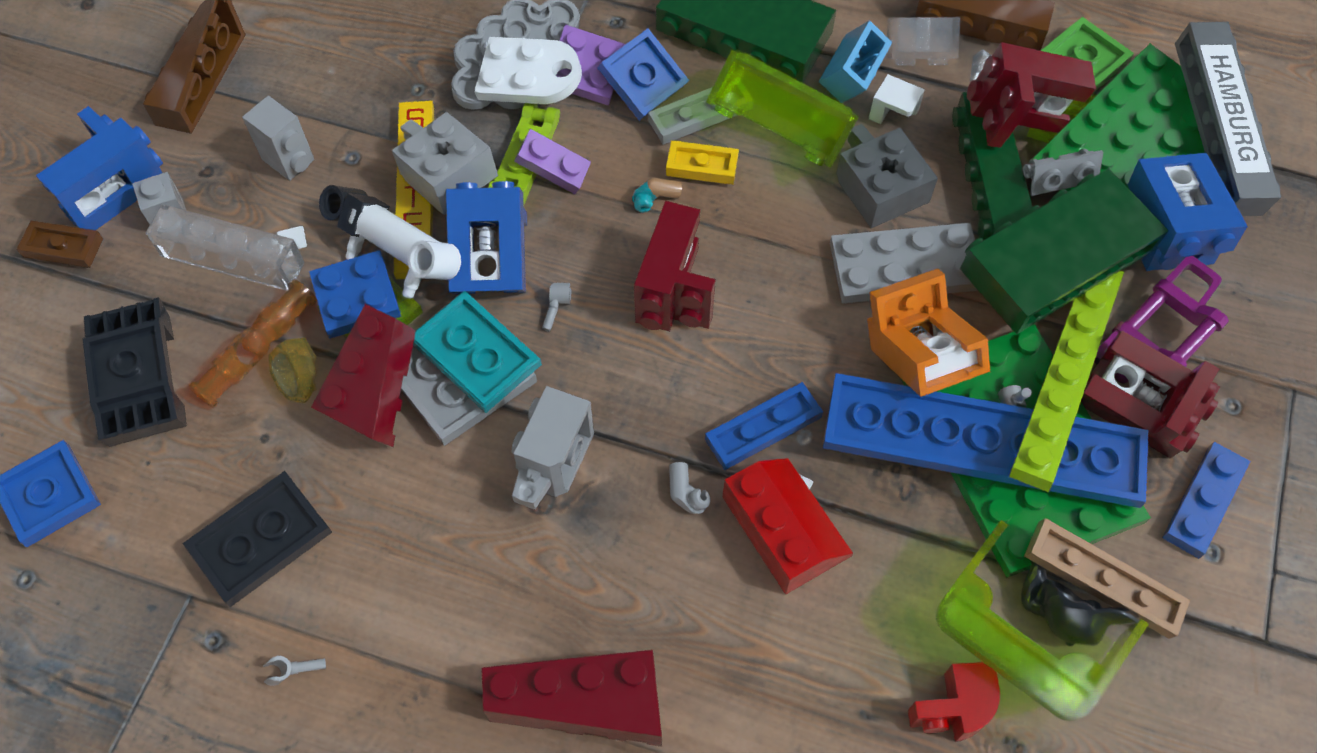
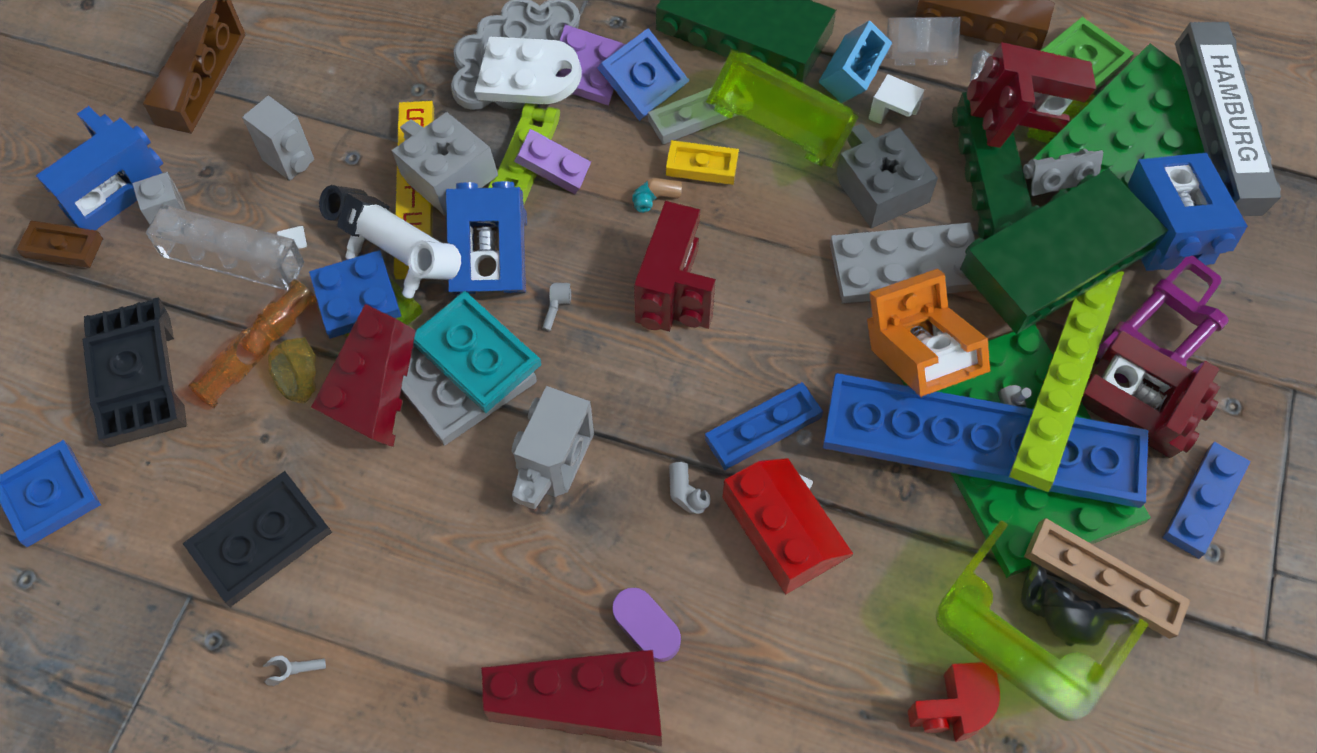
(646, 624): none -> medium lavender tile

